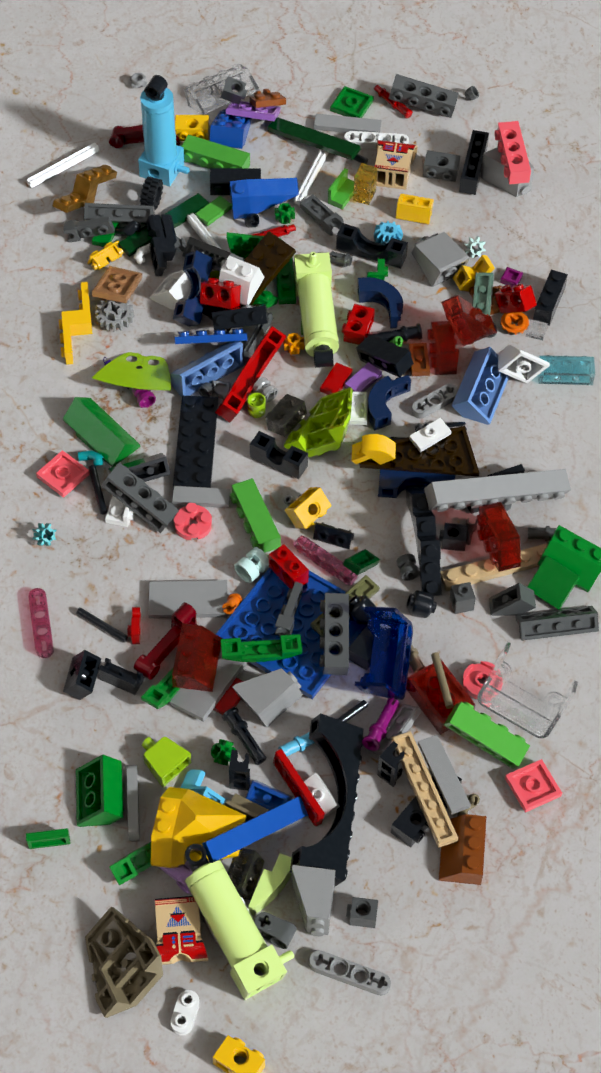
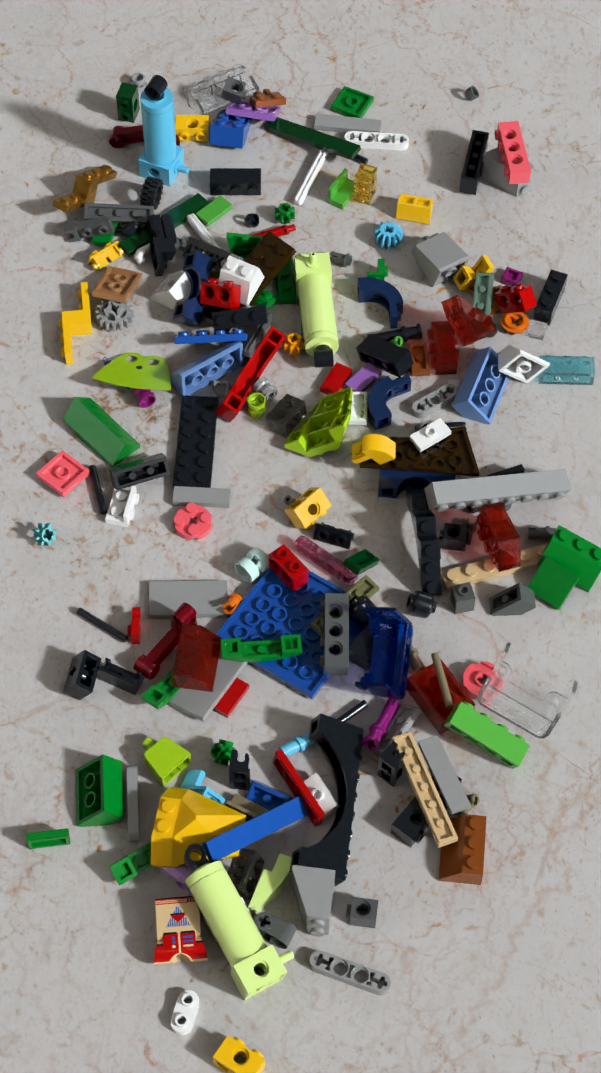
(43, 622): clear pink beam -> none
(62, 165): white axle -> none
(91, 455): teal arm -> none
(123, 963): dark tan wedge -> none
(127, 102): none -> dark green brick
(141, 506): dark grey brick -> none
(206, 389): dark grey hinge -> none
(213, 155): bright green brick -> none
(239, 728): black pin -> none
(255, 516): bright green brick -> none
(260, 194): blue wedge -> none
(266, 451): black arch -> none
(269, 694): light grey slope -> none
(285, 620): dark grey plate -> none
(321, 214): dark grey plate -> none
(354, 242): black arch -> none
(359, 324): red brick -> none
(394, 163): tan piece -> none
(396, 105): red piece -> none
(408, 568): dark grey wheel -> none
(423, 95): dark grey brick -> none
(441, 165): dark grey brick -> none
(473, 242): light aqua gear -> none
(533, 785): coral plate -> none
(557, 623): dark grey fence -> none

